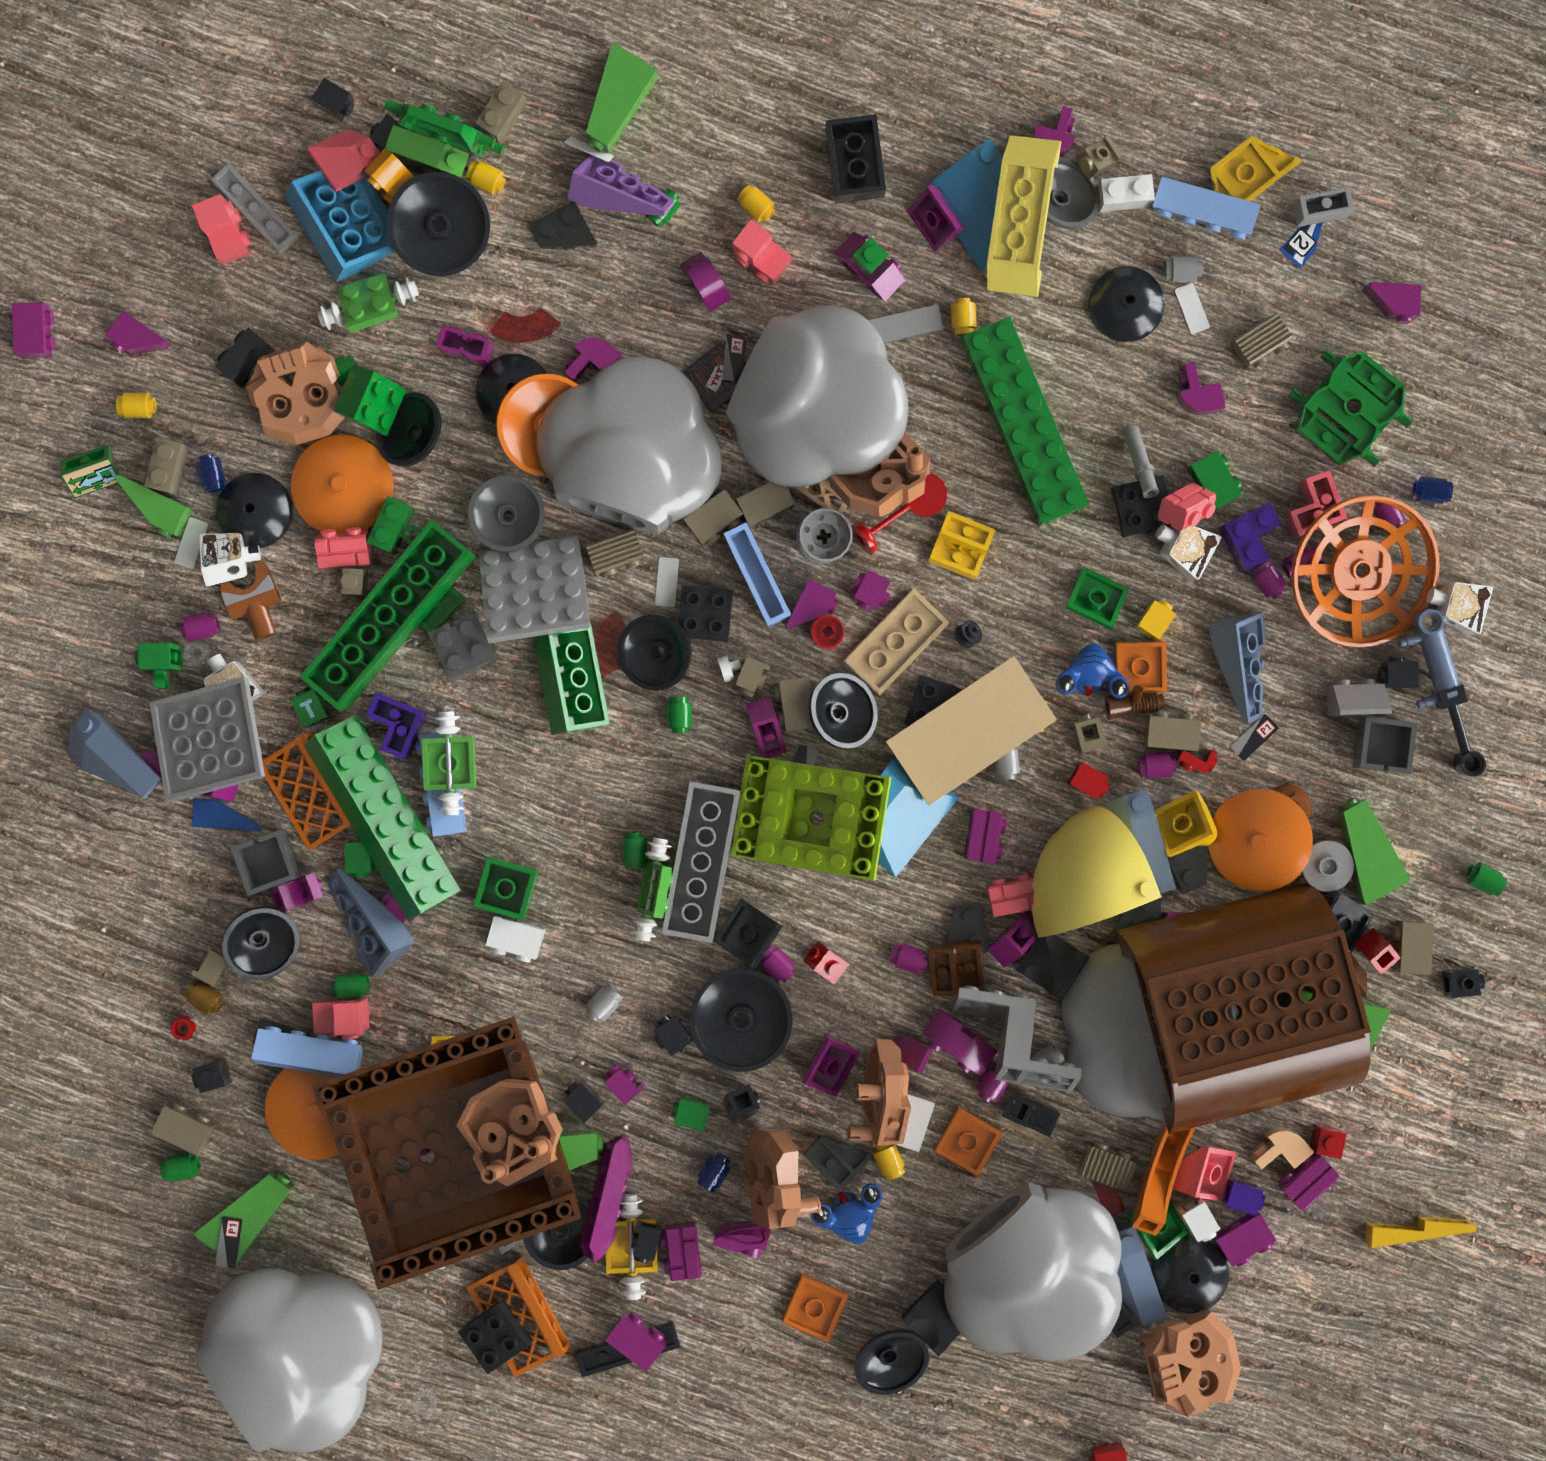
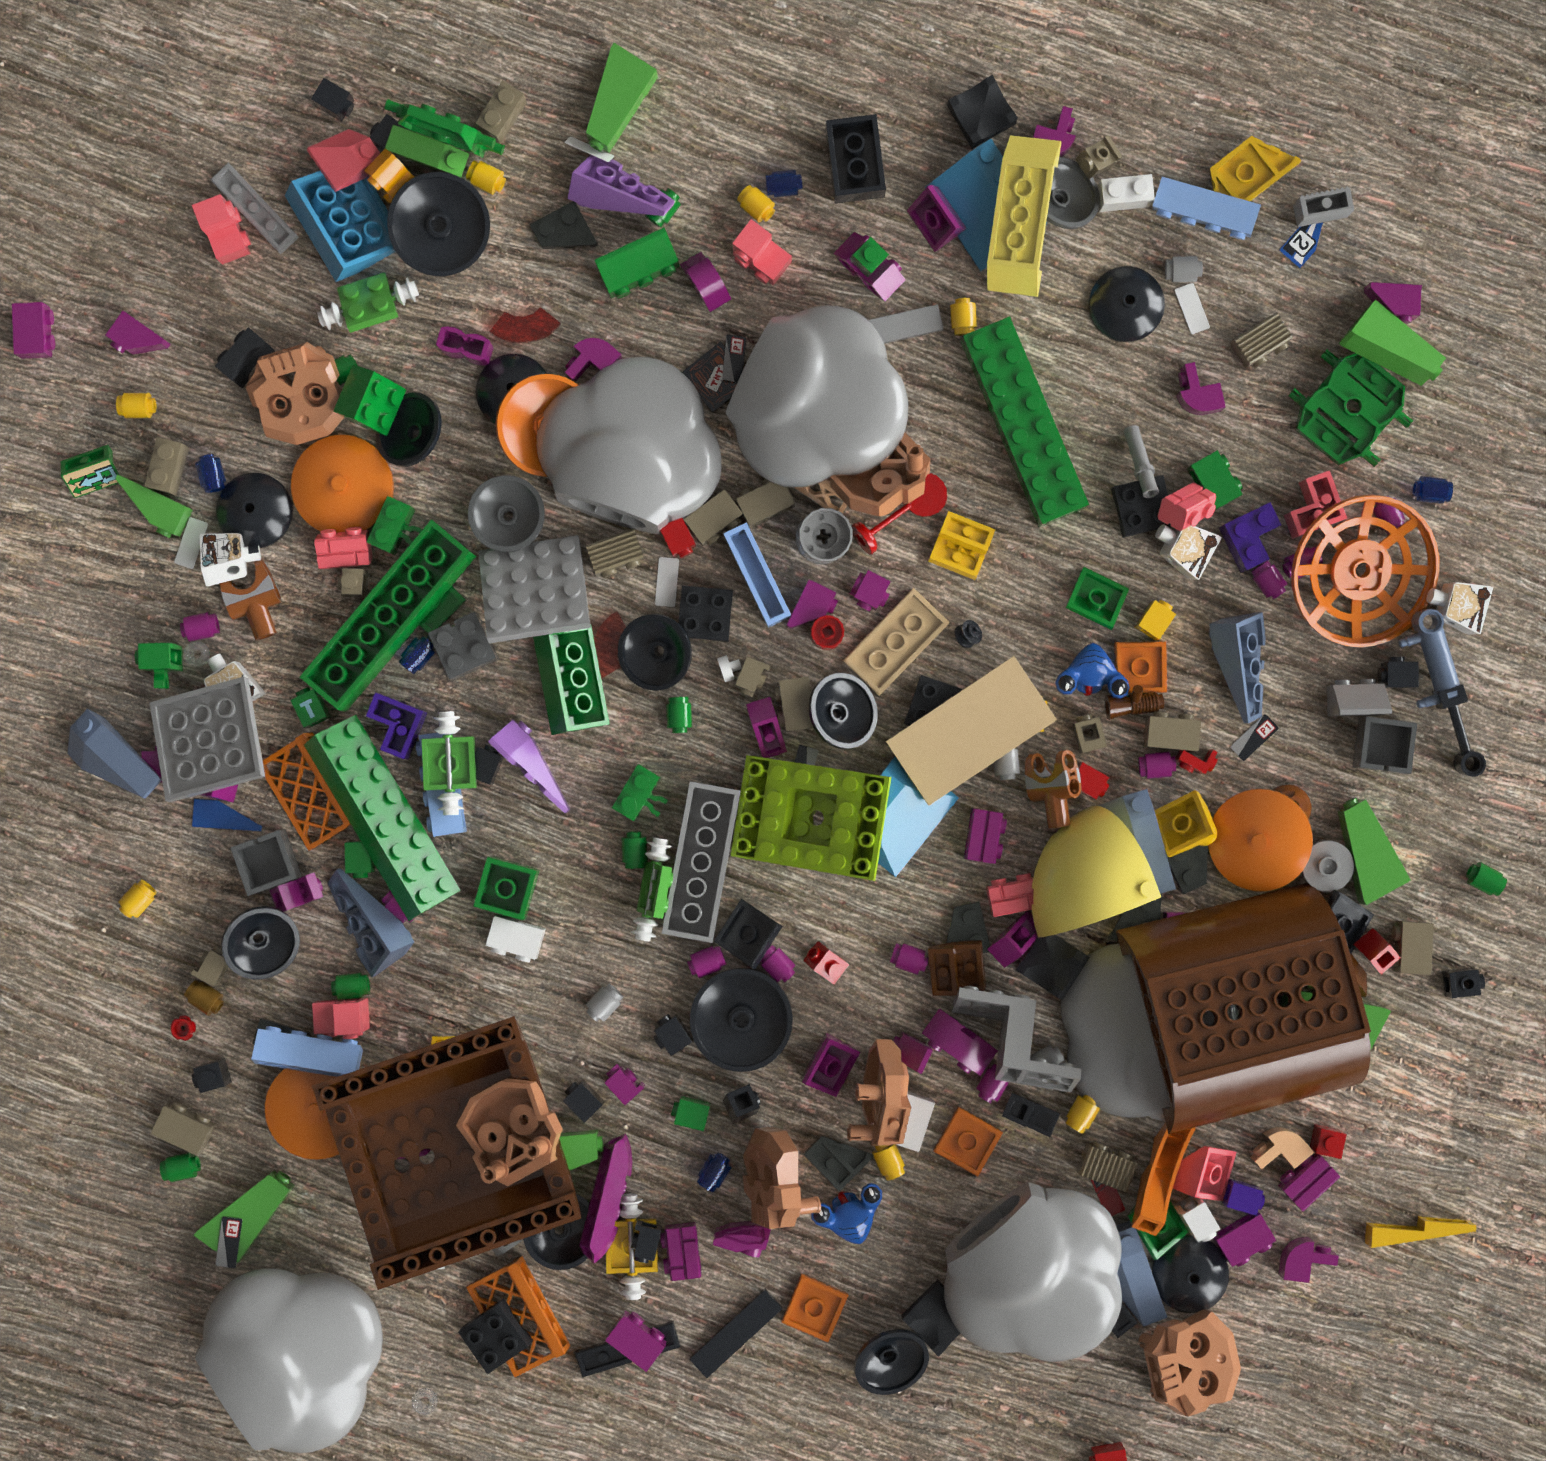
(137, 899): none -> yellow brick
(417, 654): none -> clear blue brick
(487, 764): none -> black brick
(522, 751): none -> medium lavender wedge
(637, 264): none -> green slope
(637, 792): none -> green brick
(678, 538): none -> red brick
(706, 961): none -> magenta brick
(735, 1333): none -> black tile
(783, 183): none -> clear blue brick
(982, 112): none -> black brick
(1053, 787): none -> dark orange connector
(1082, 1113): none -> yellow brick
(1298, 1258): none -> magenta brick
(1393, 345): none -> bright green slope

